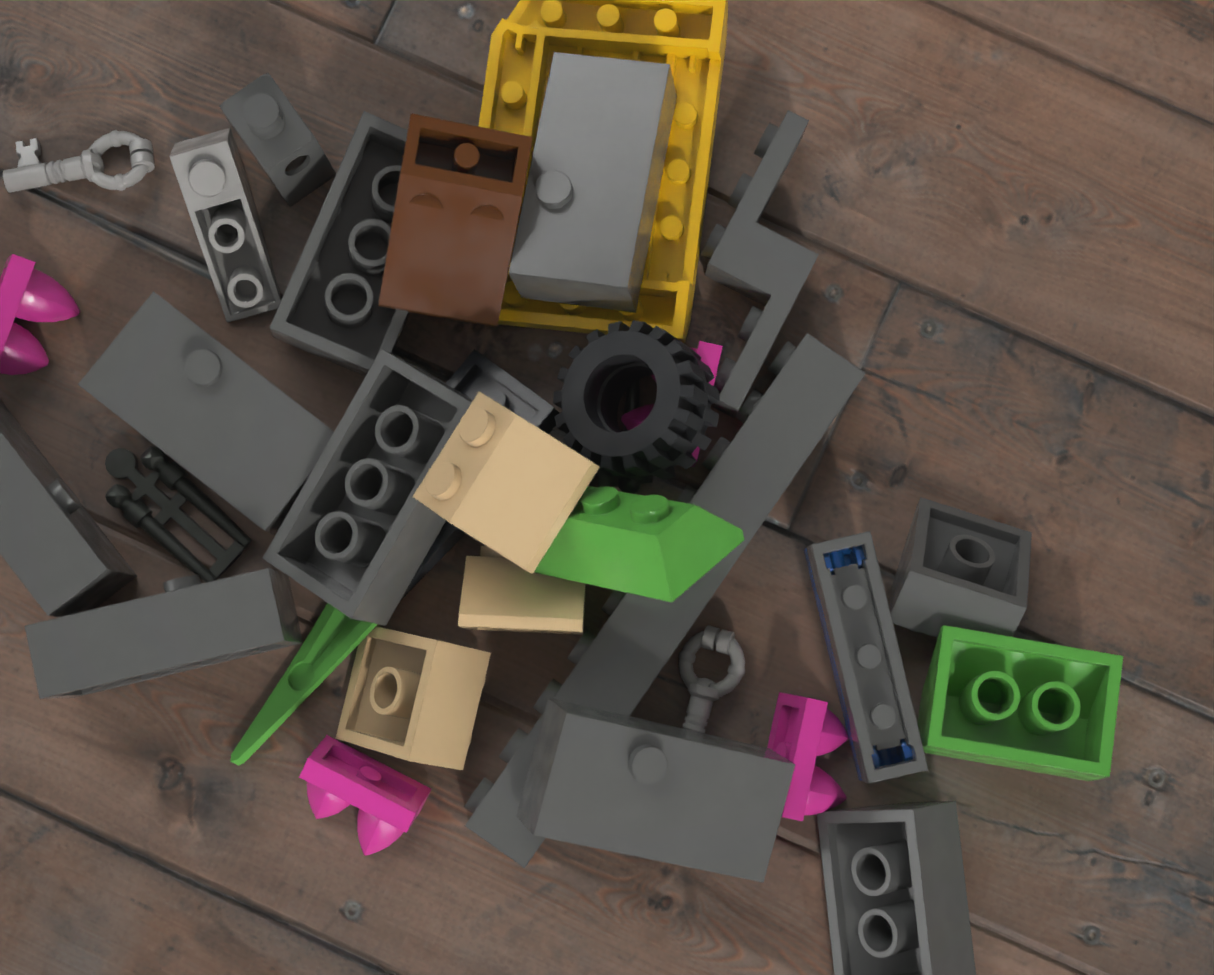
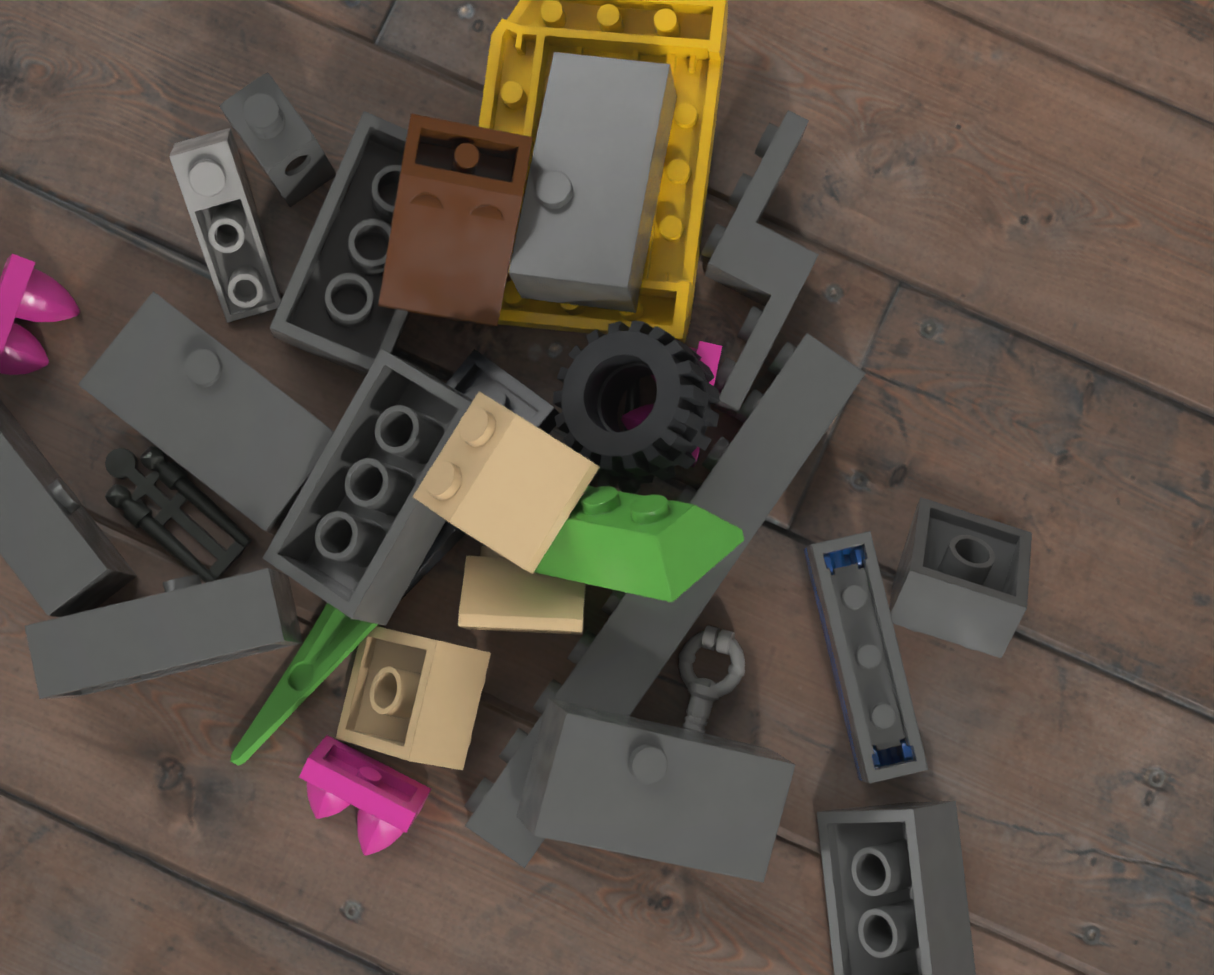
(89, 165): light grey piece -> none
(800, 733): dark pink tile -> none
(1020, 704): bright green slope -> none

